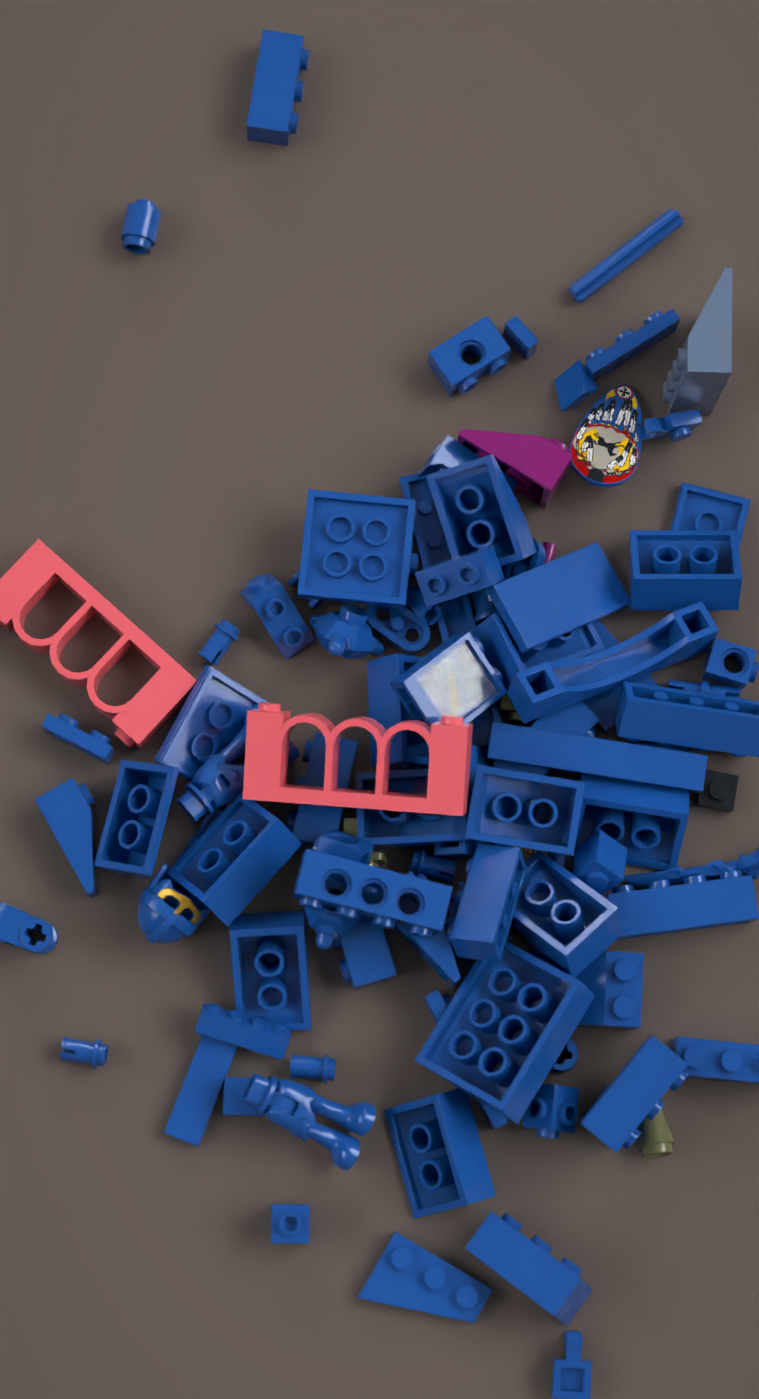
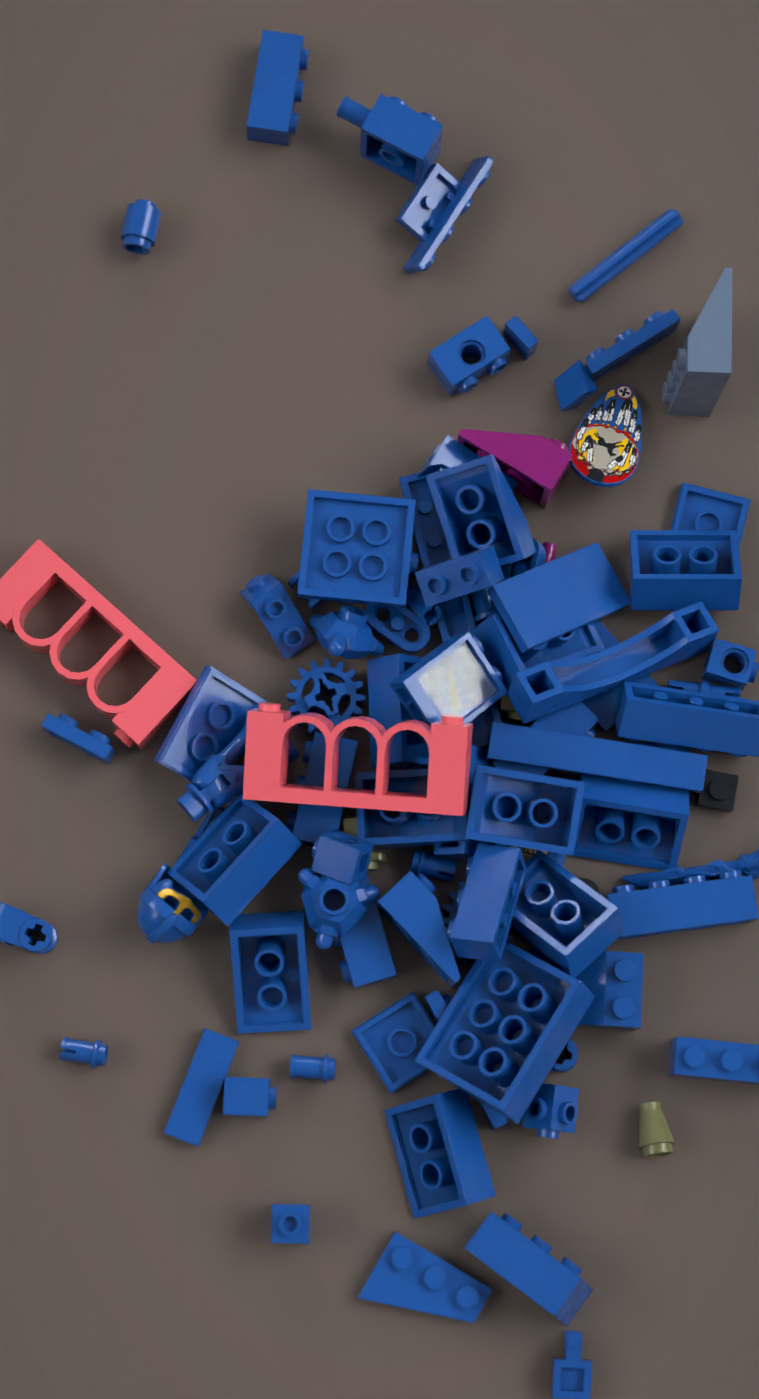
(72, 823): blue slope -> none
(136, 819): blue slope -> none
(219, 642): blue pin -> none
(243, 1030): blue piece -> none
(292, 1108): blue piece -> none
(341, 692): none -> blue gear
(395, 135): none -> blue brick
(395, 1039): none -> blue tile
(430, 897): blue brick -> none
(436, 207): none -> blue bracket
(600, 862): blue brick -> none
(635, 1094): blue wedge -> none
(673, 426): blue plate -> none

